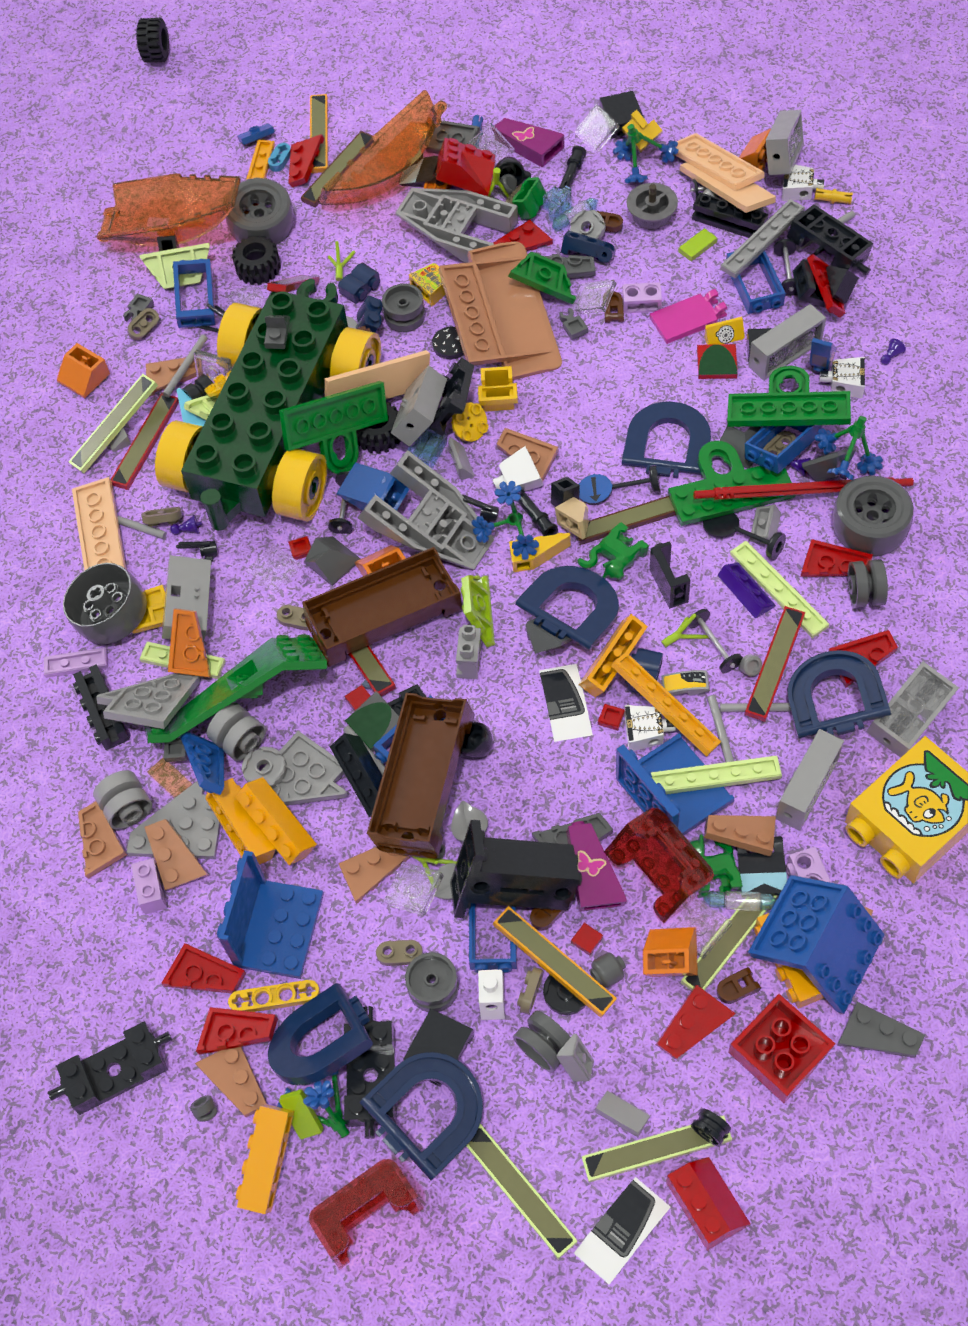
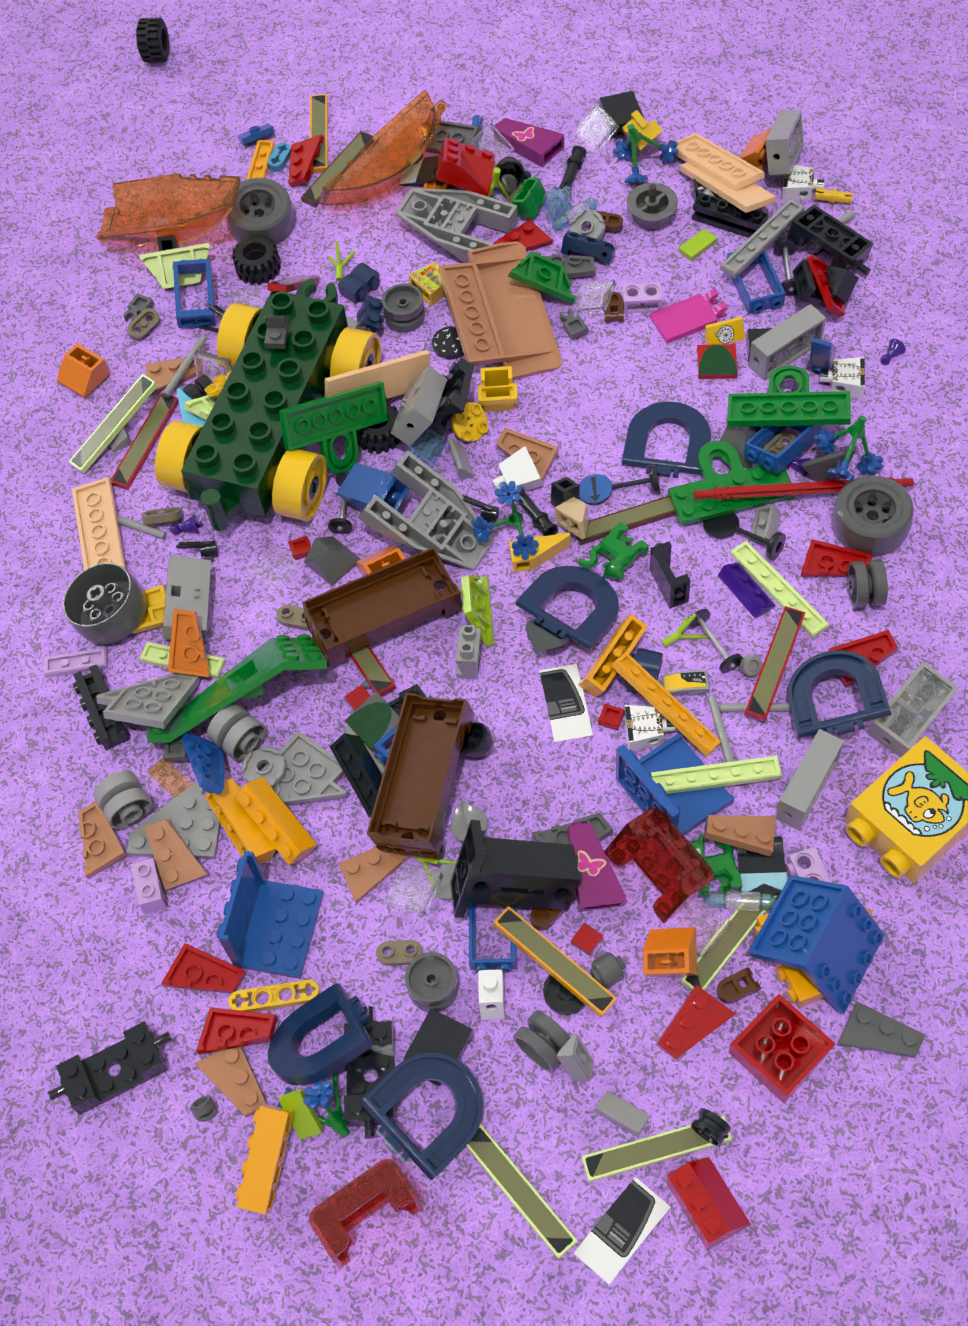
(533, 981): dark tan plate -> none

